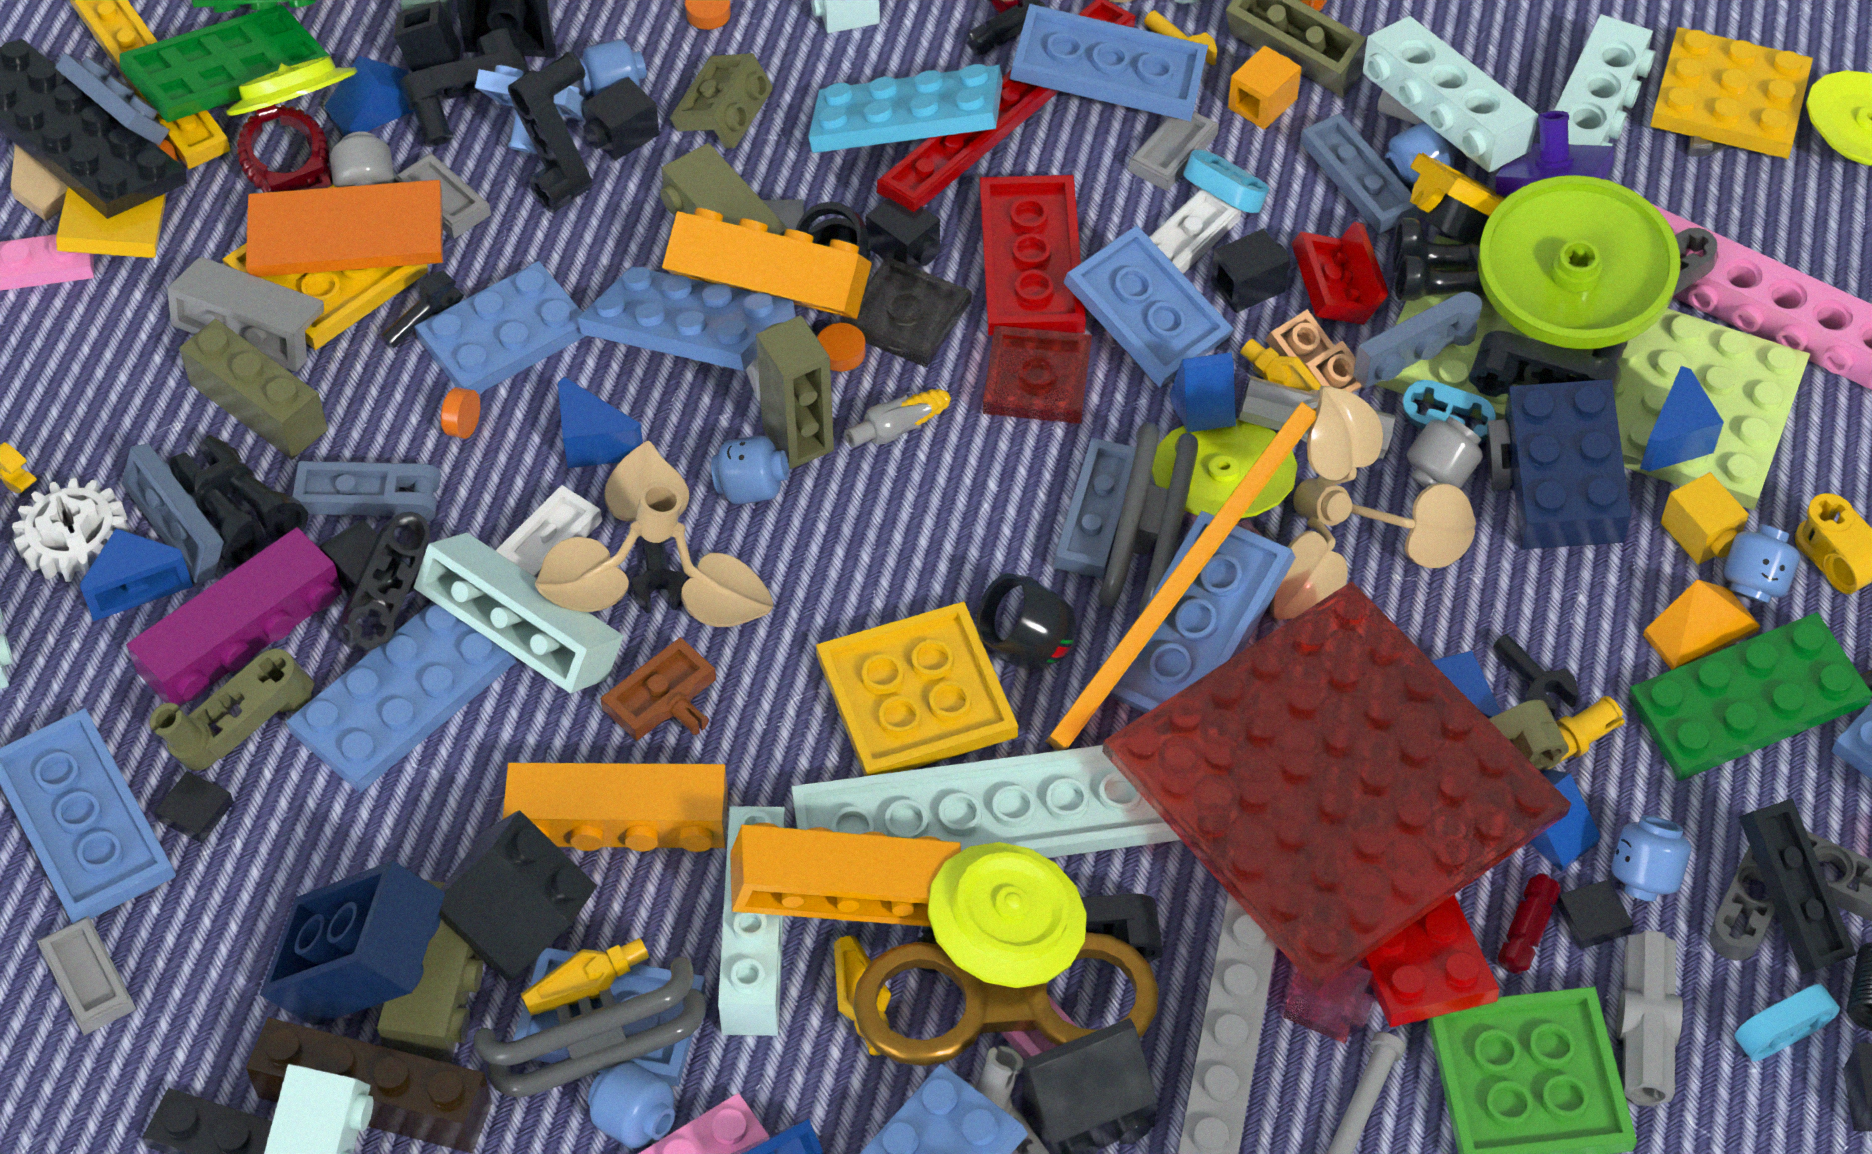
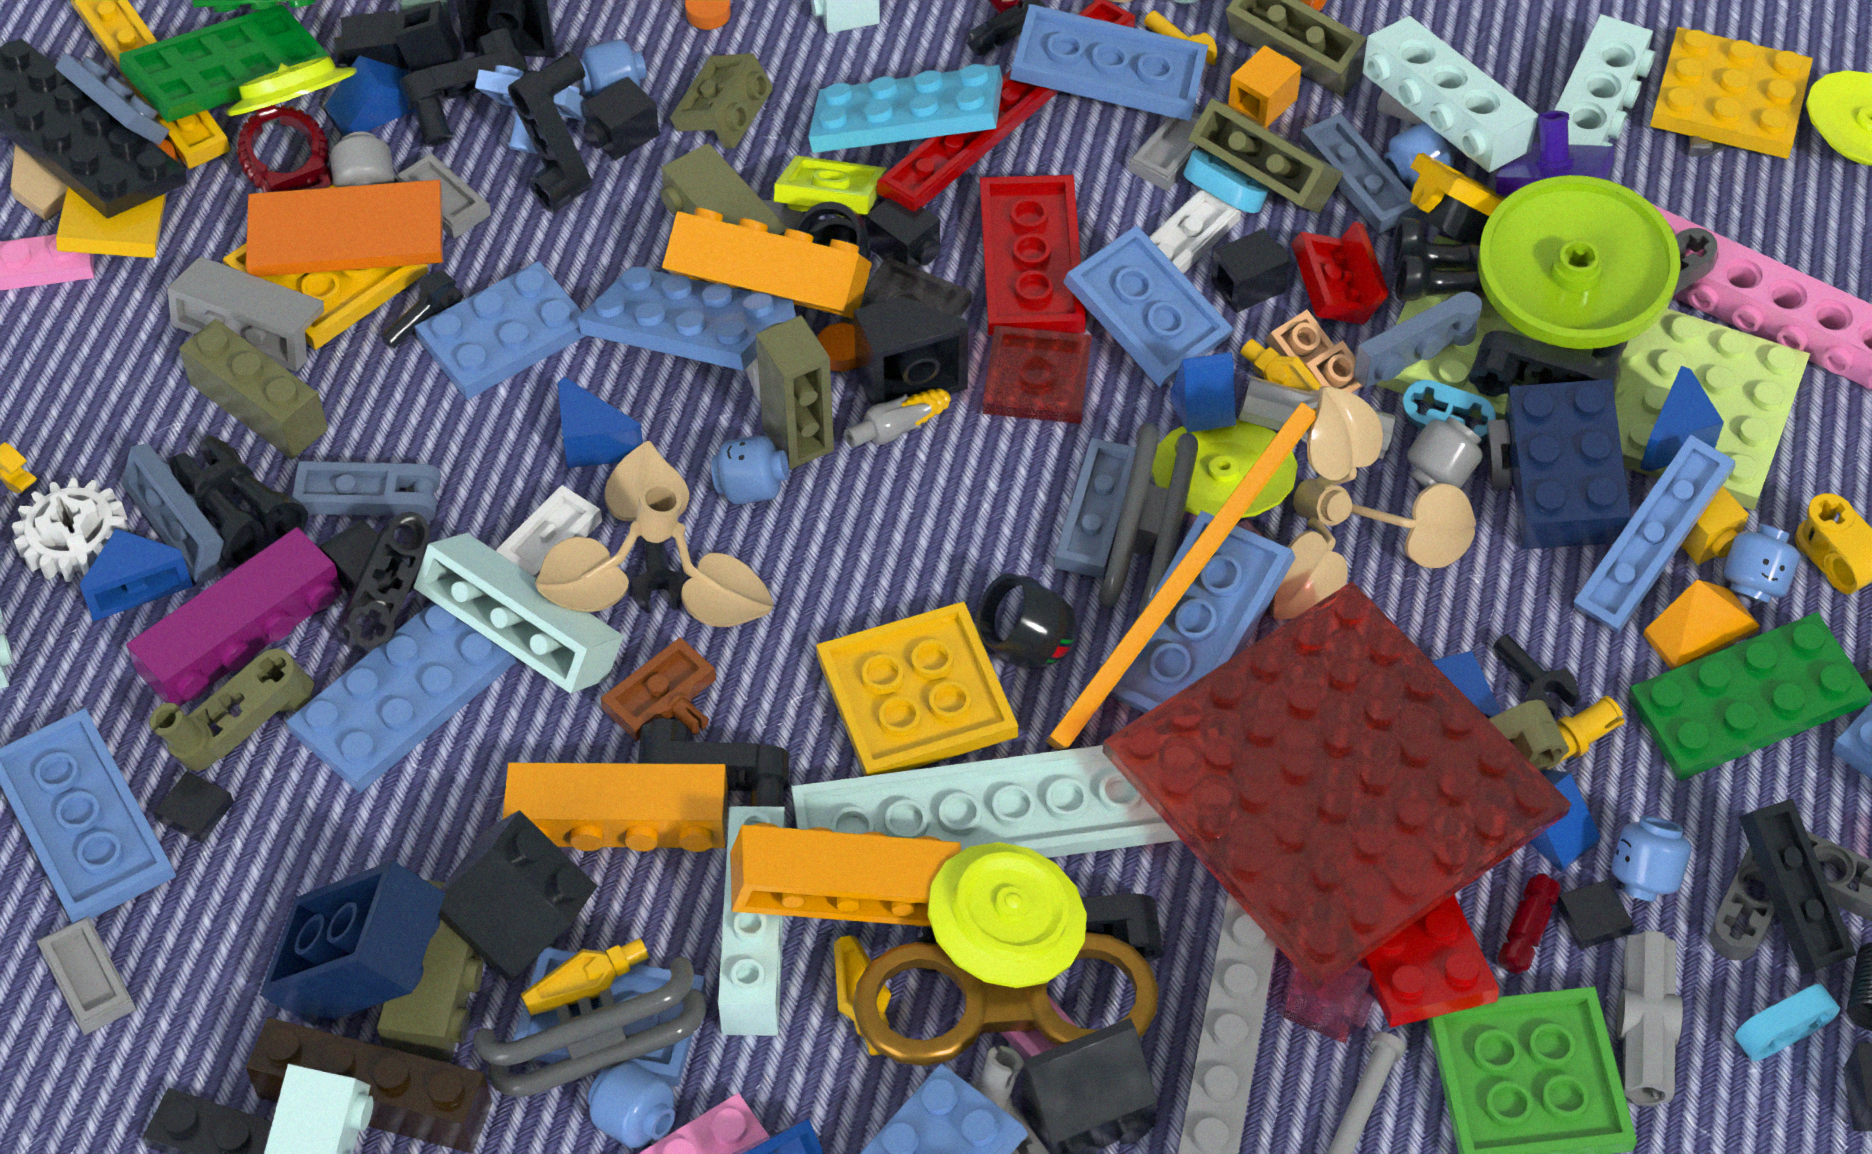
(369, 37): none -> black brick
(460, 412): orange tile -> none
(748, 765): none -> black beam
(817, 181): none -> neon yellow plate
(909, 350): none -> black slope
(1265, 156): none -> olive brick
(1654, 534): none -> medium blue plate

